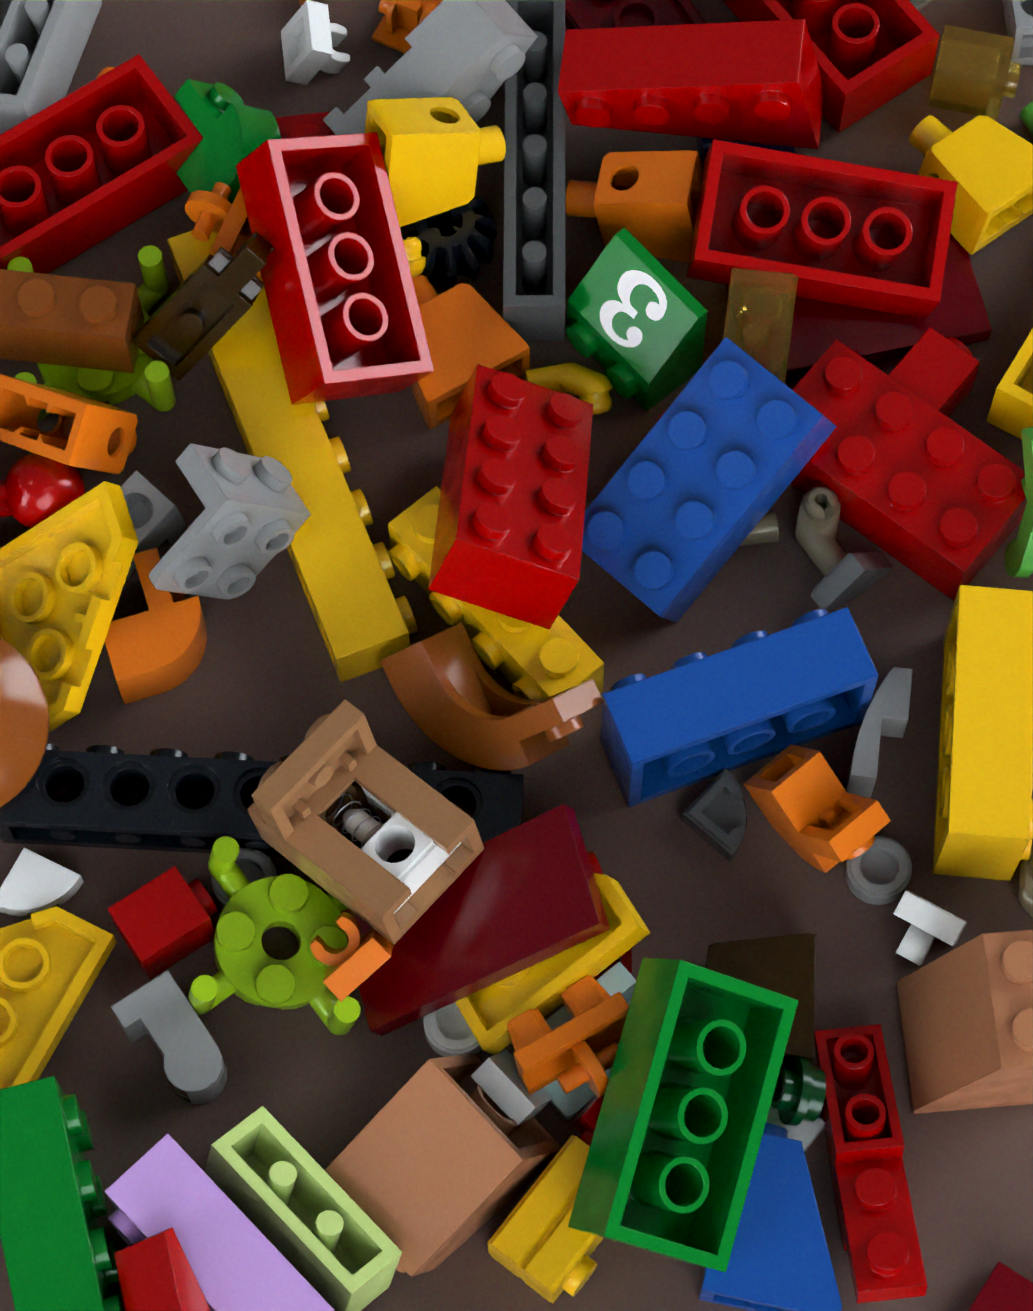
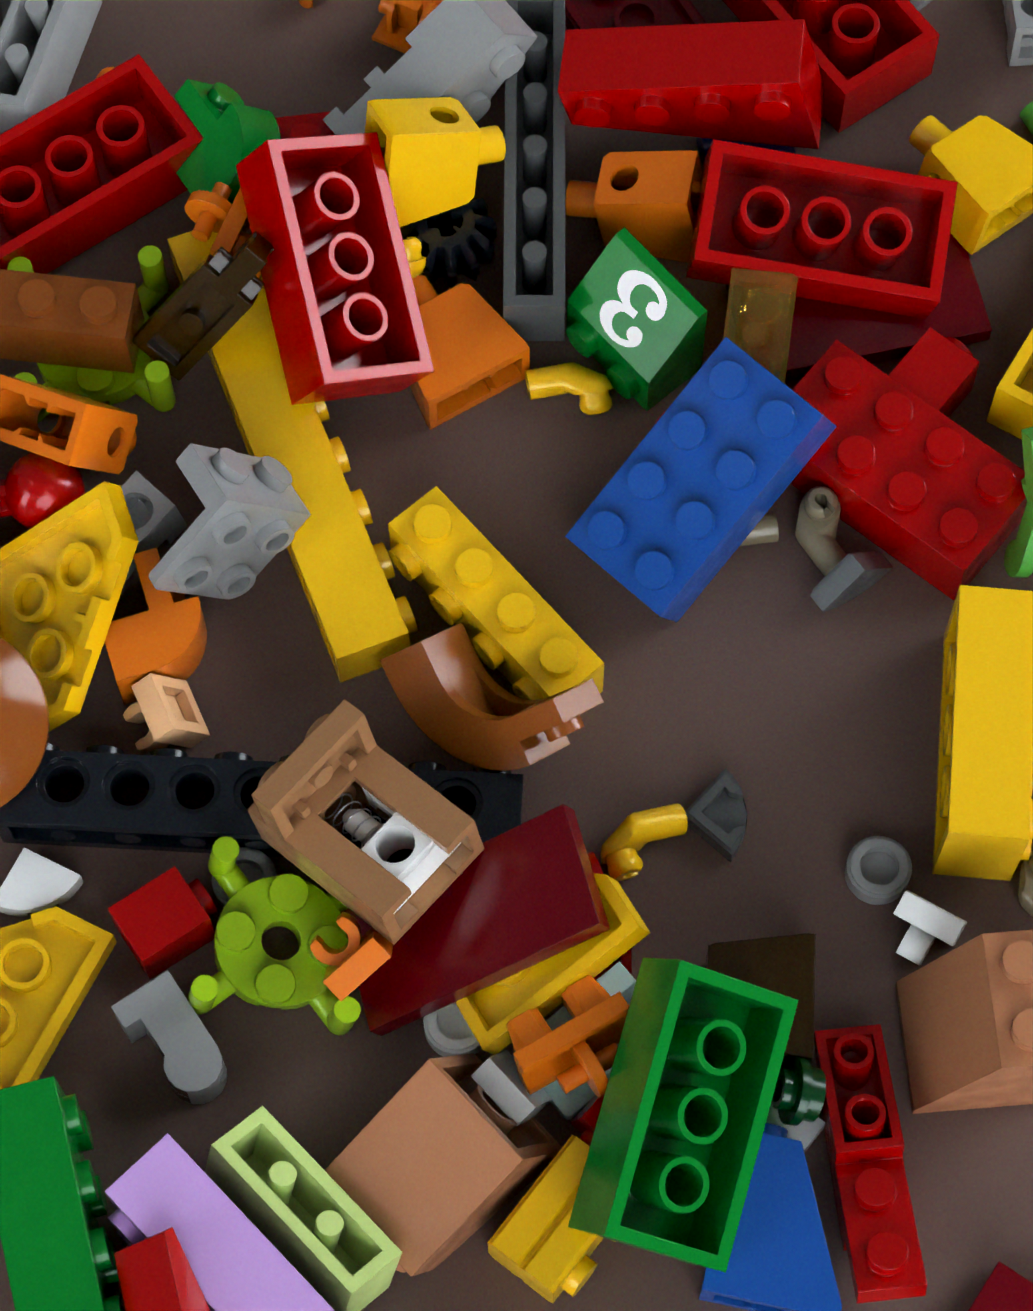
(168, 711): none -> light nougat tile
(310, 42): white tile -> none
(513, 498): red brick -> none
(635, 832): none -> yellow arm
(736, 704): blue brick -> none
(813, 809): orange brick -> none
(884, 717): light grey slope -> none
(974, 72): clear yellow brick -> none

